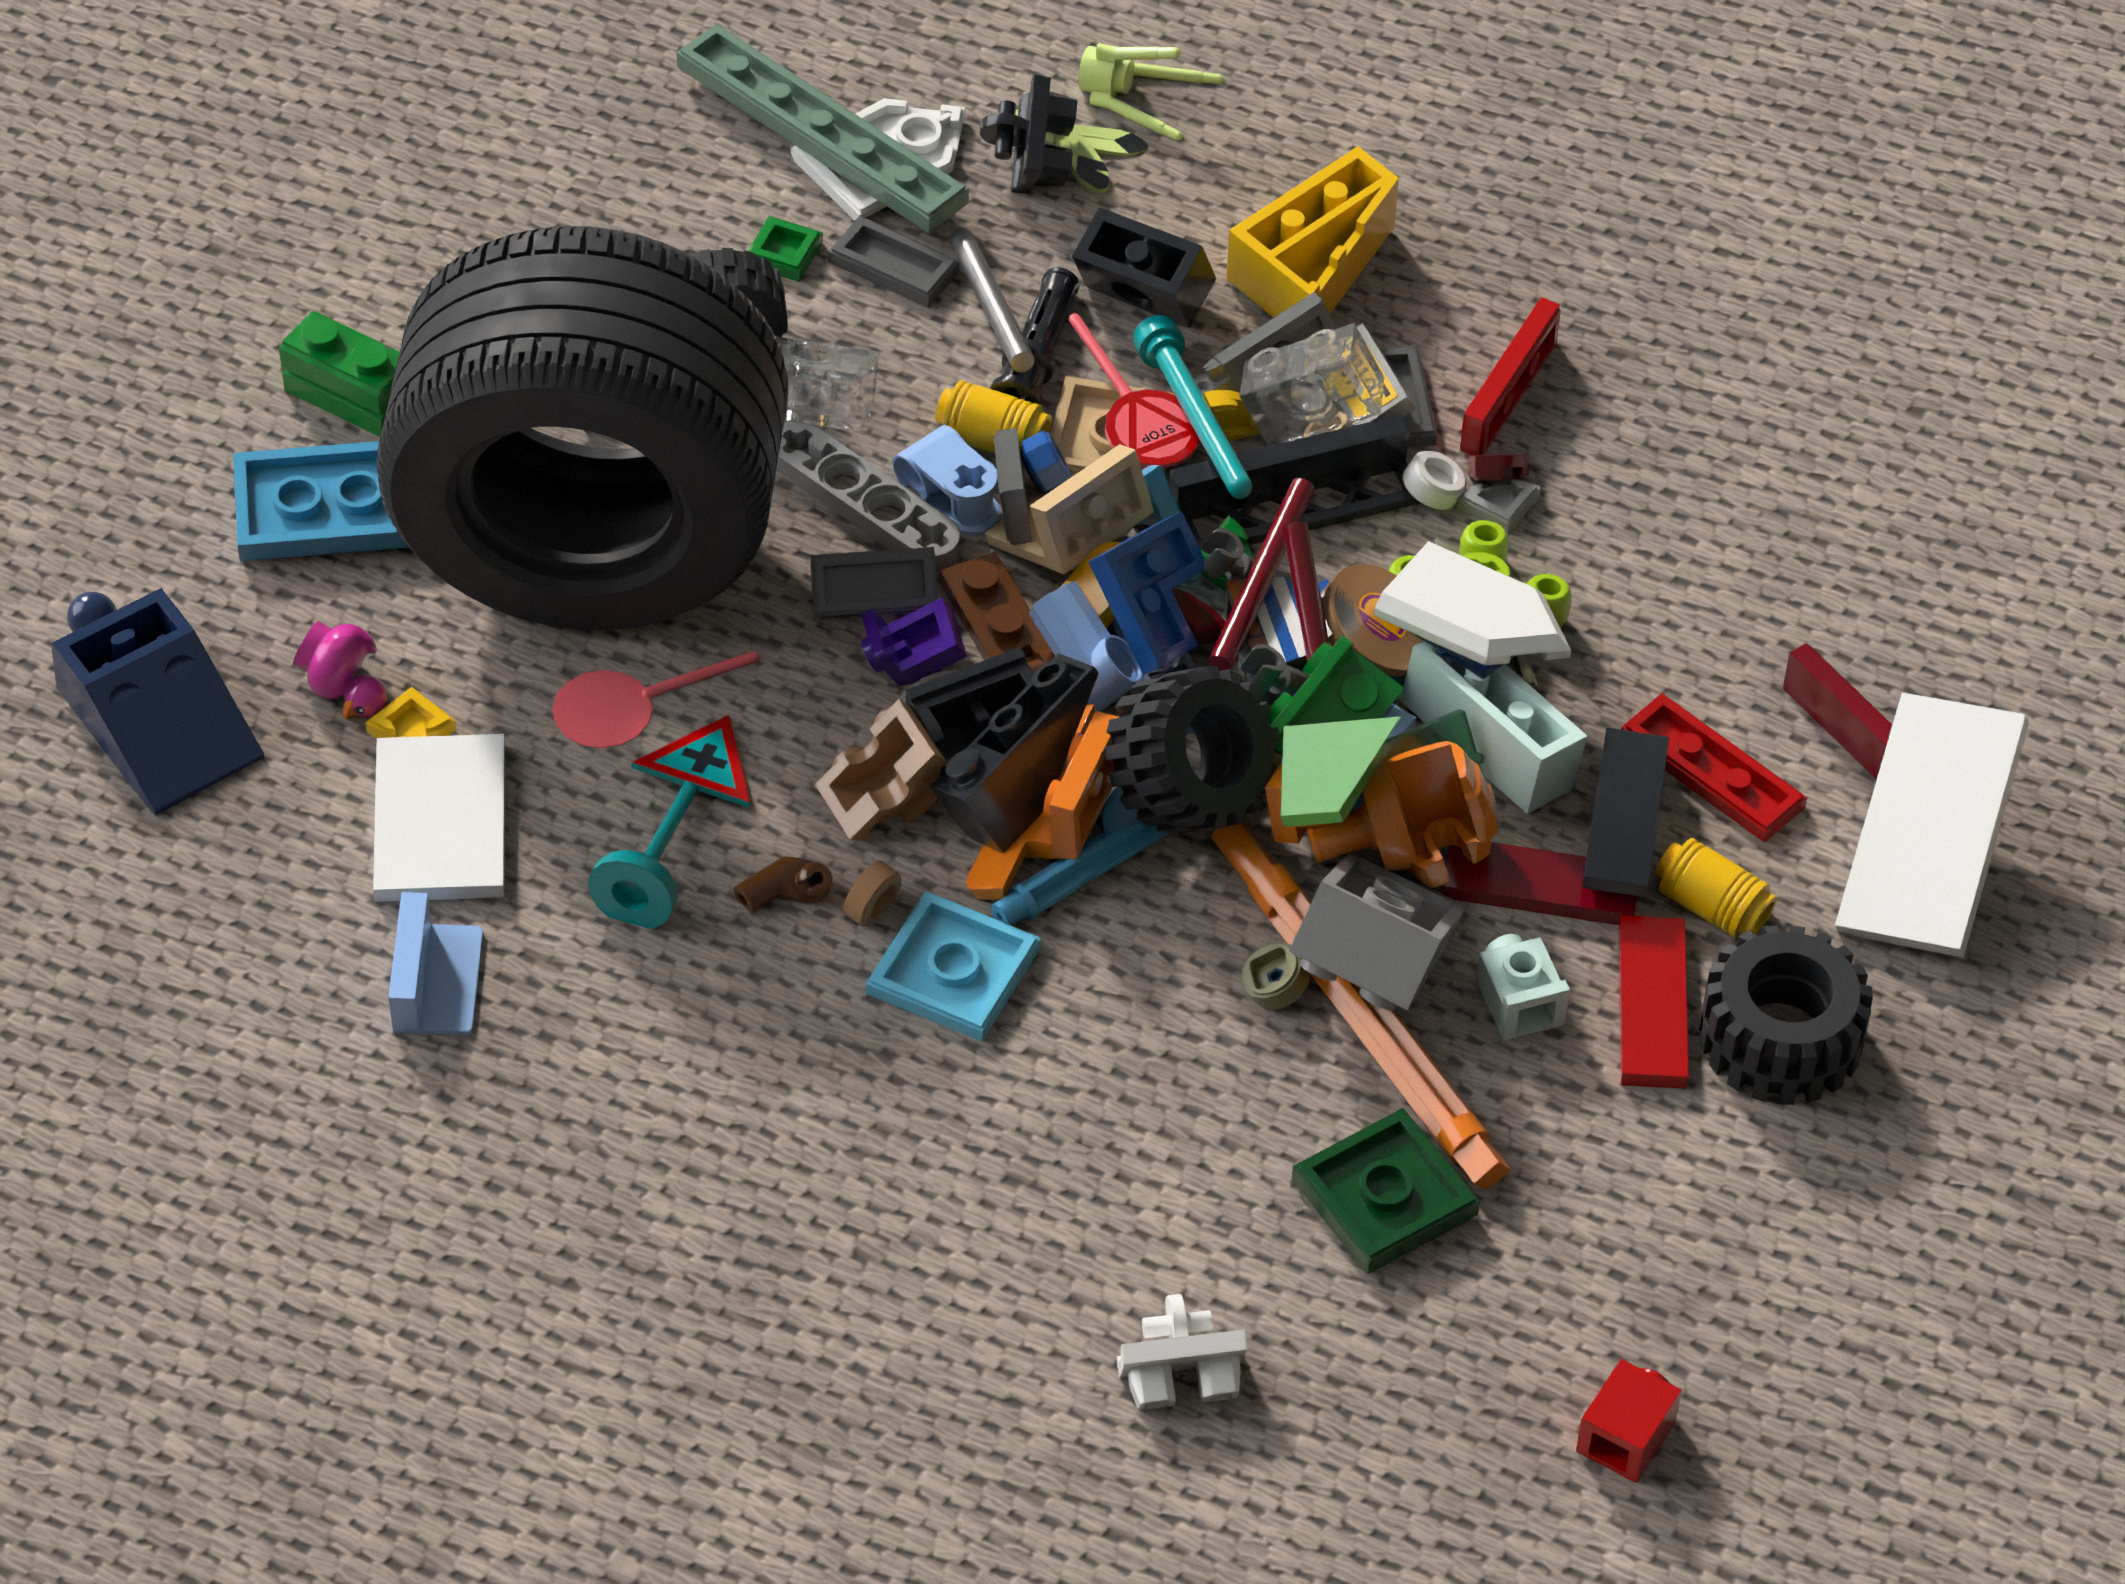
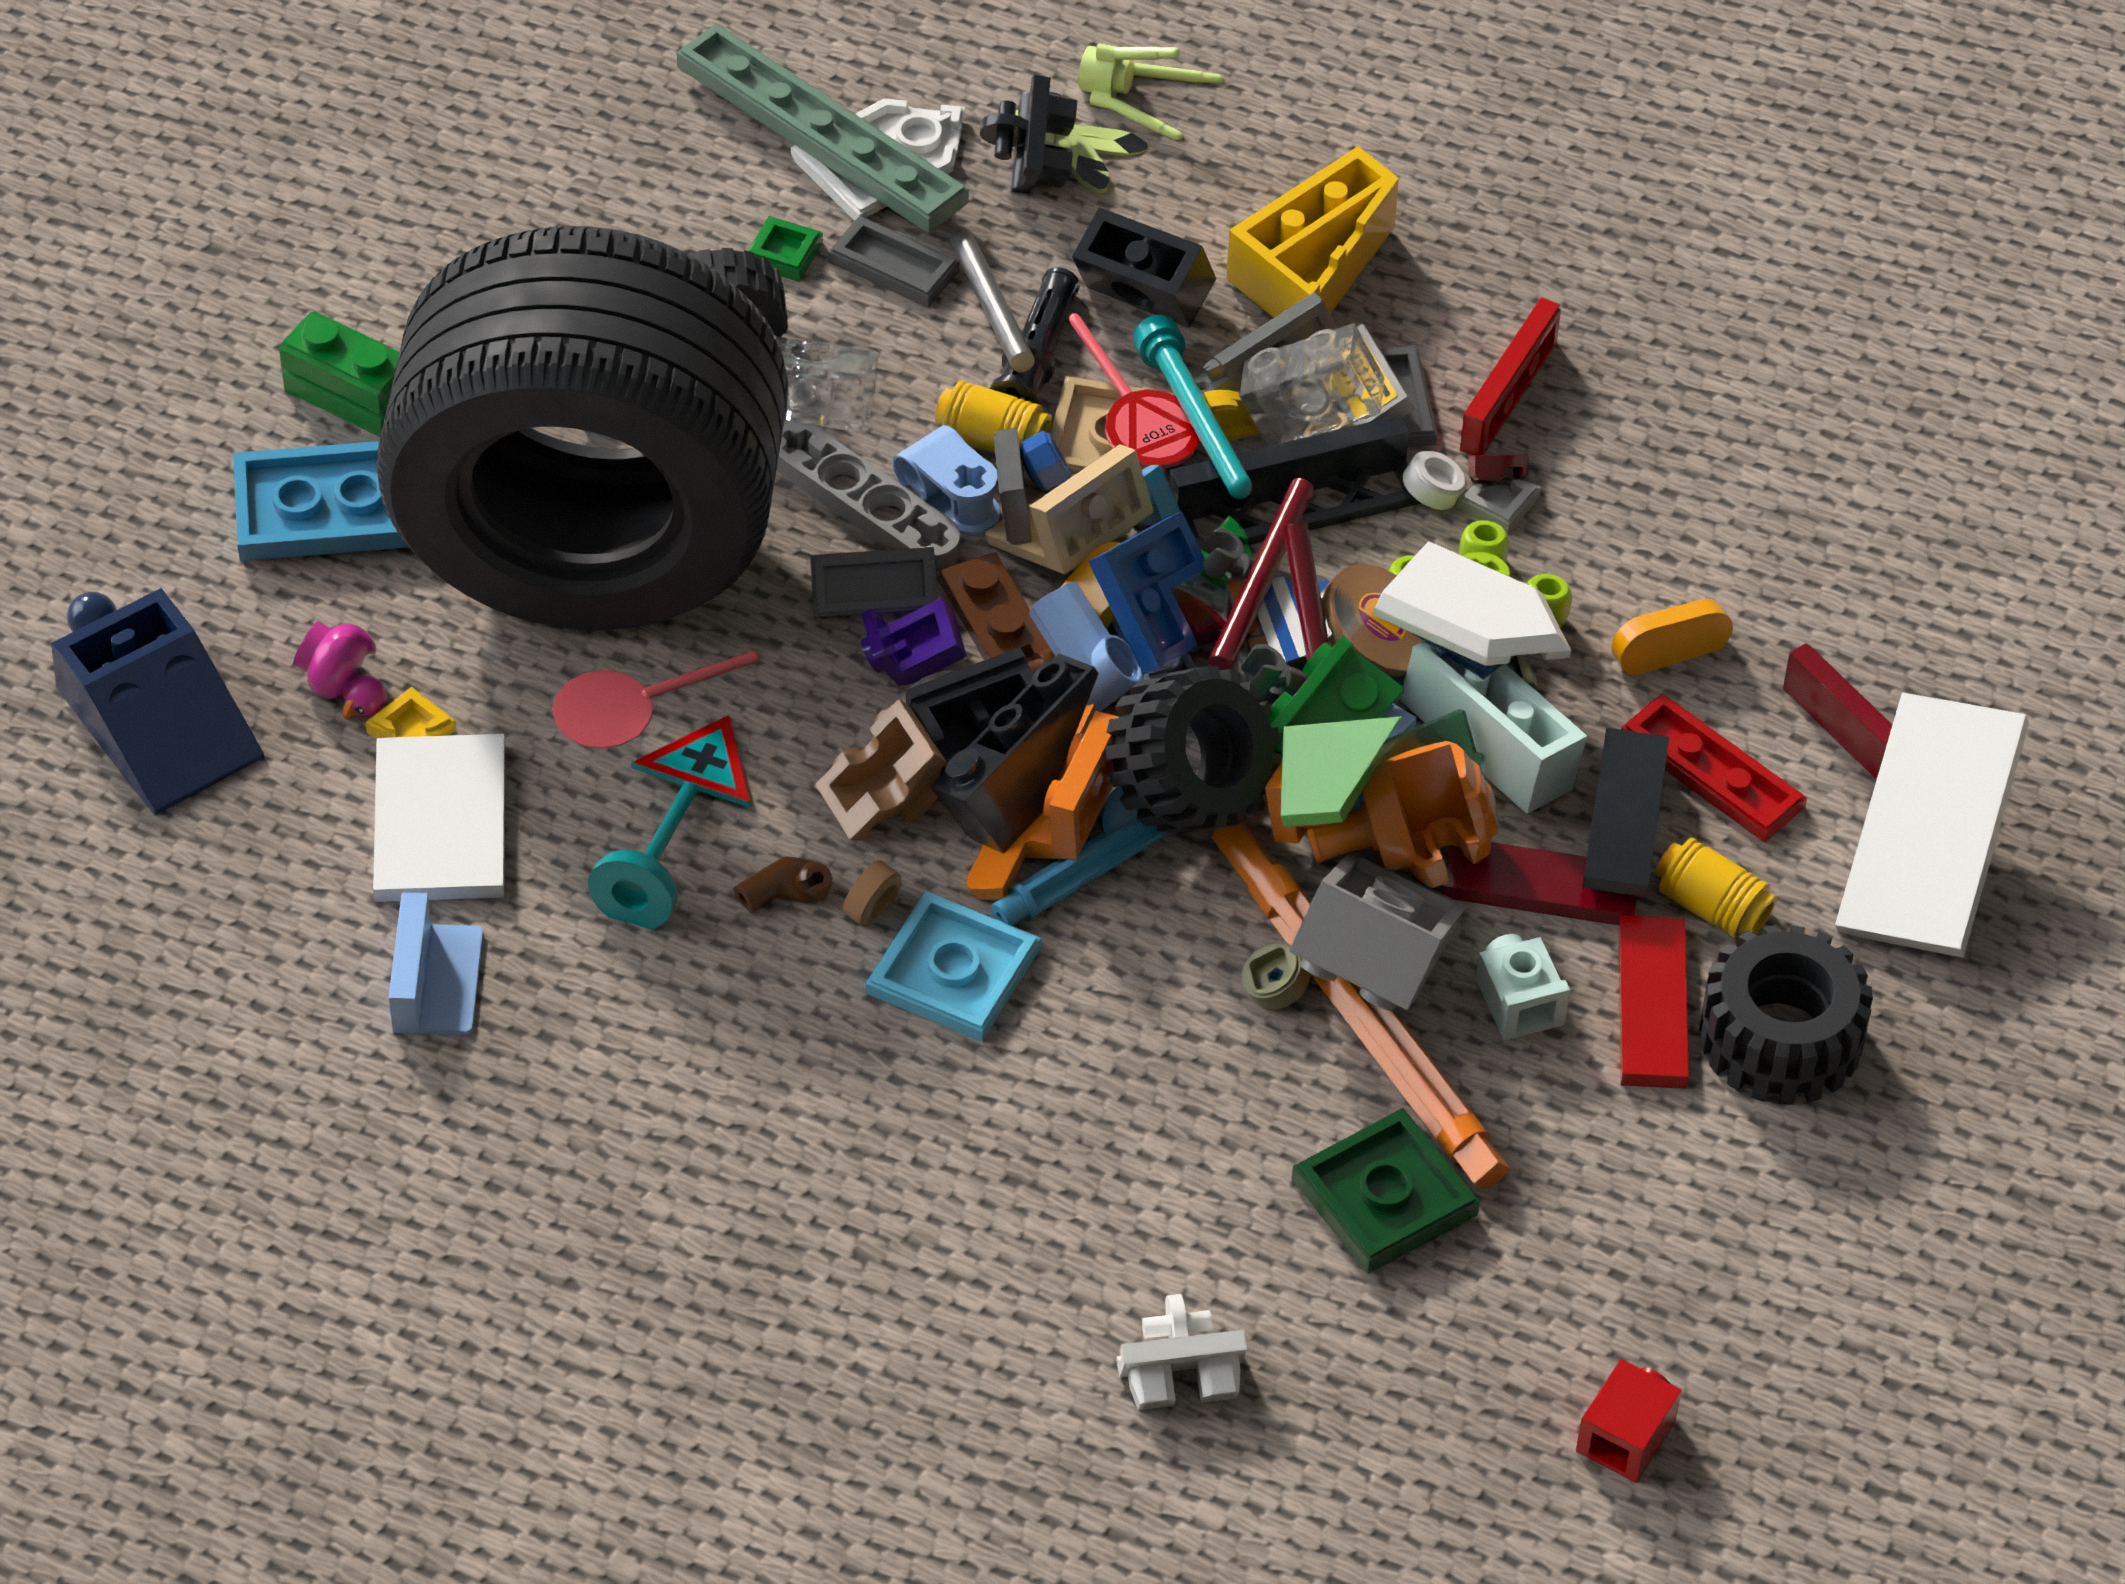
(1671, 636): none -> light orange tile

